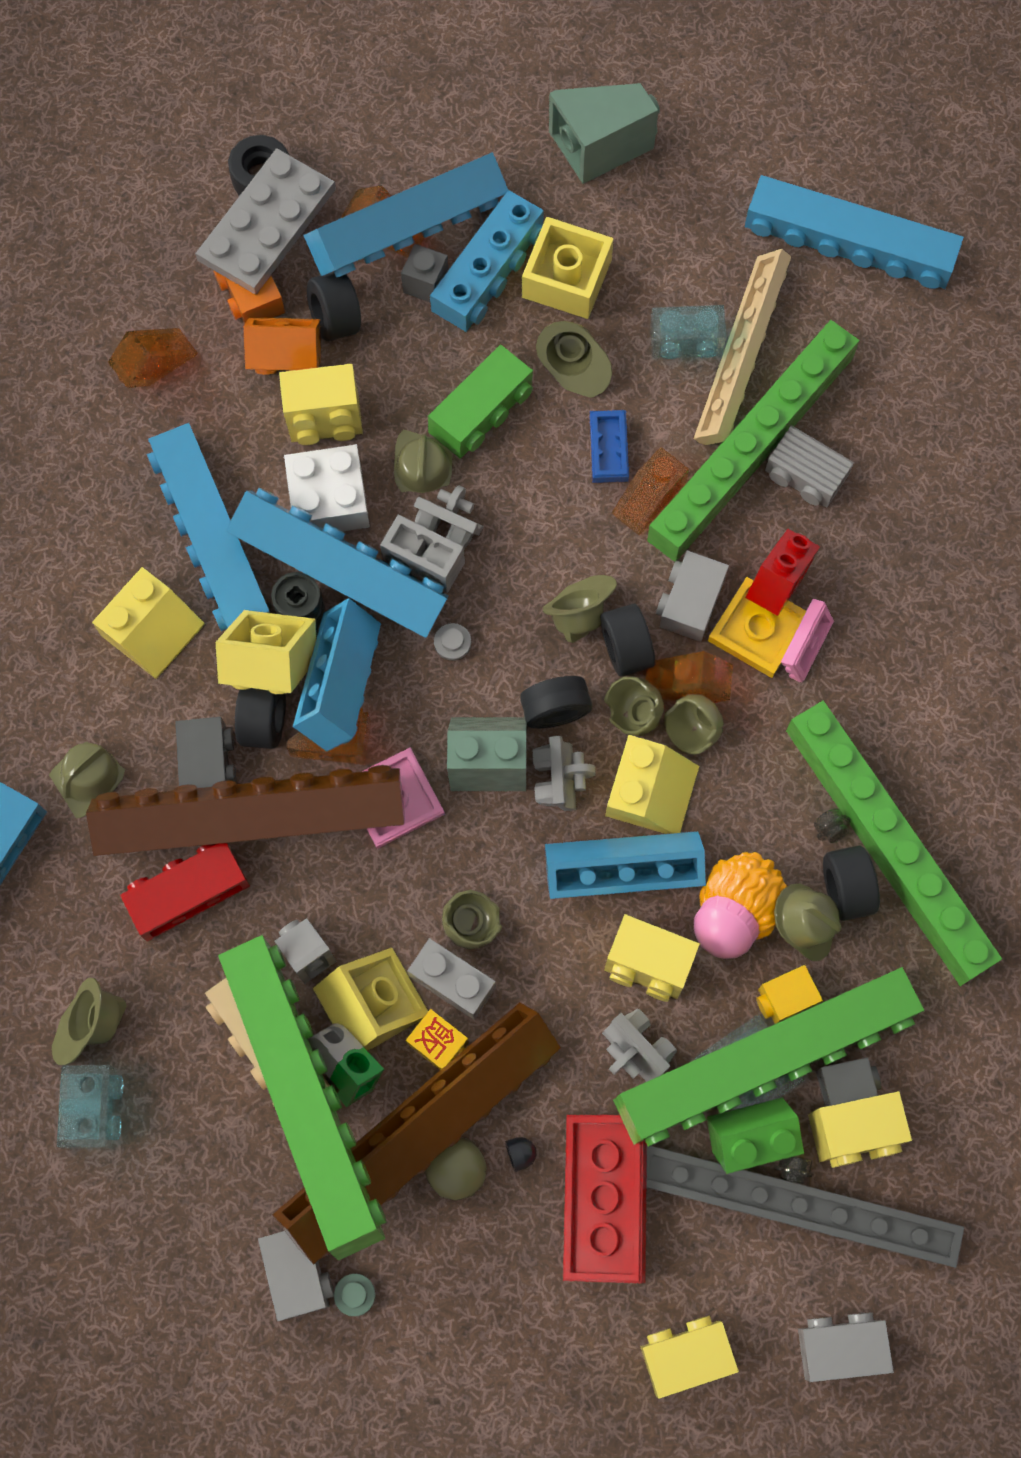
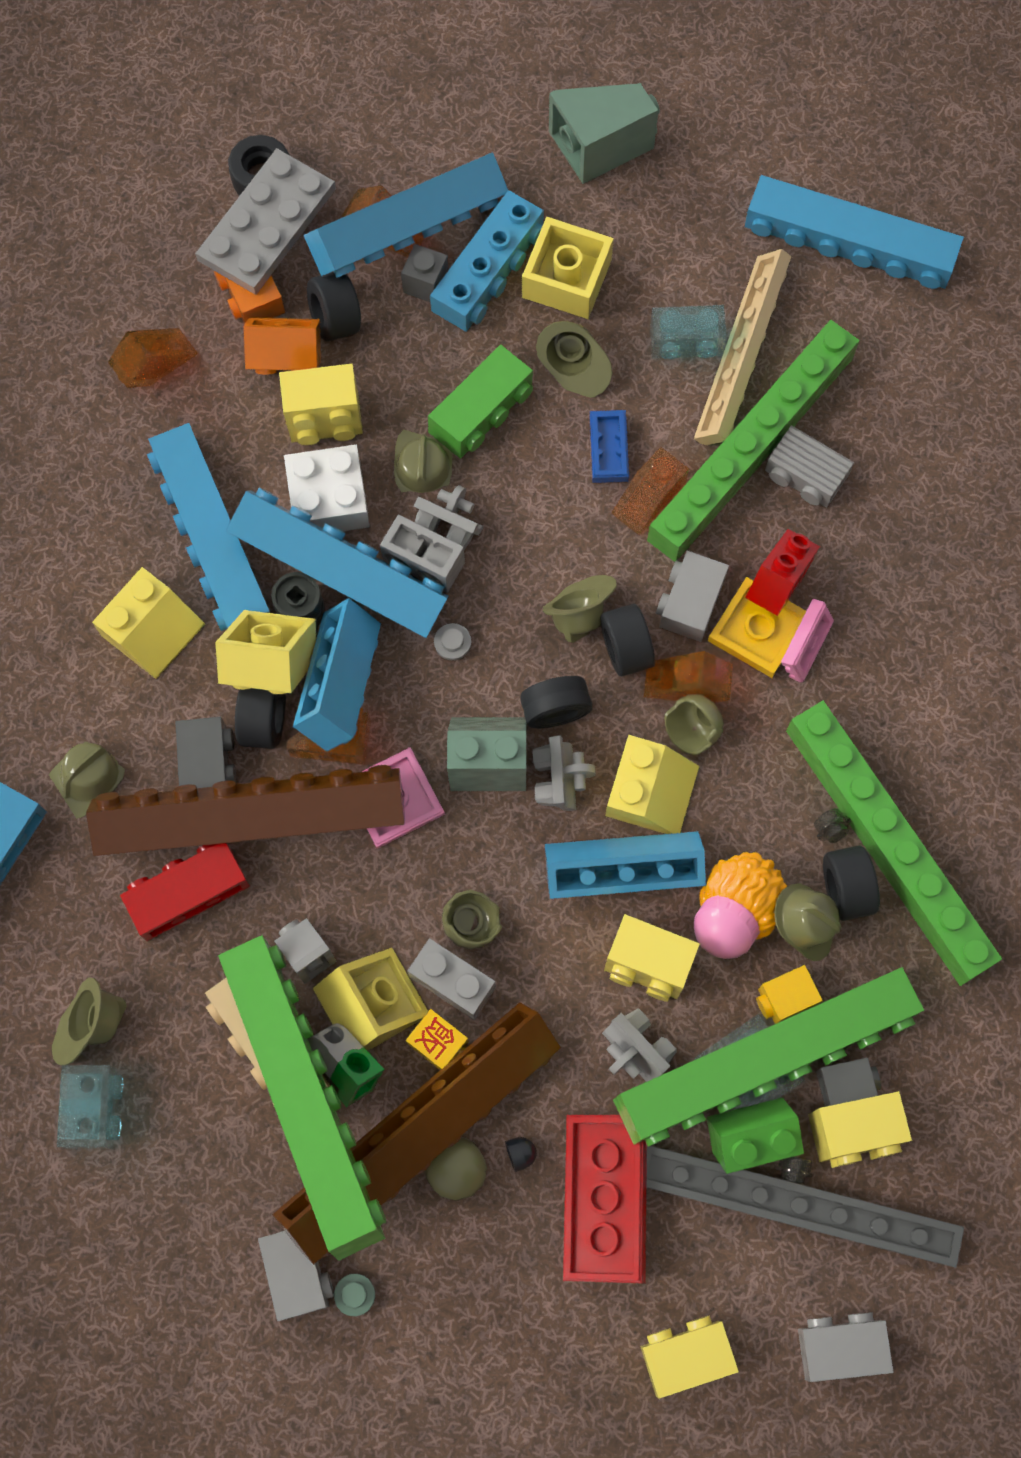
(640, 700): olive hair -> none

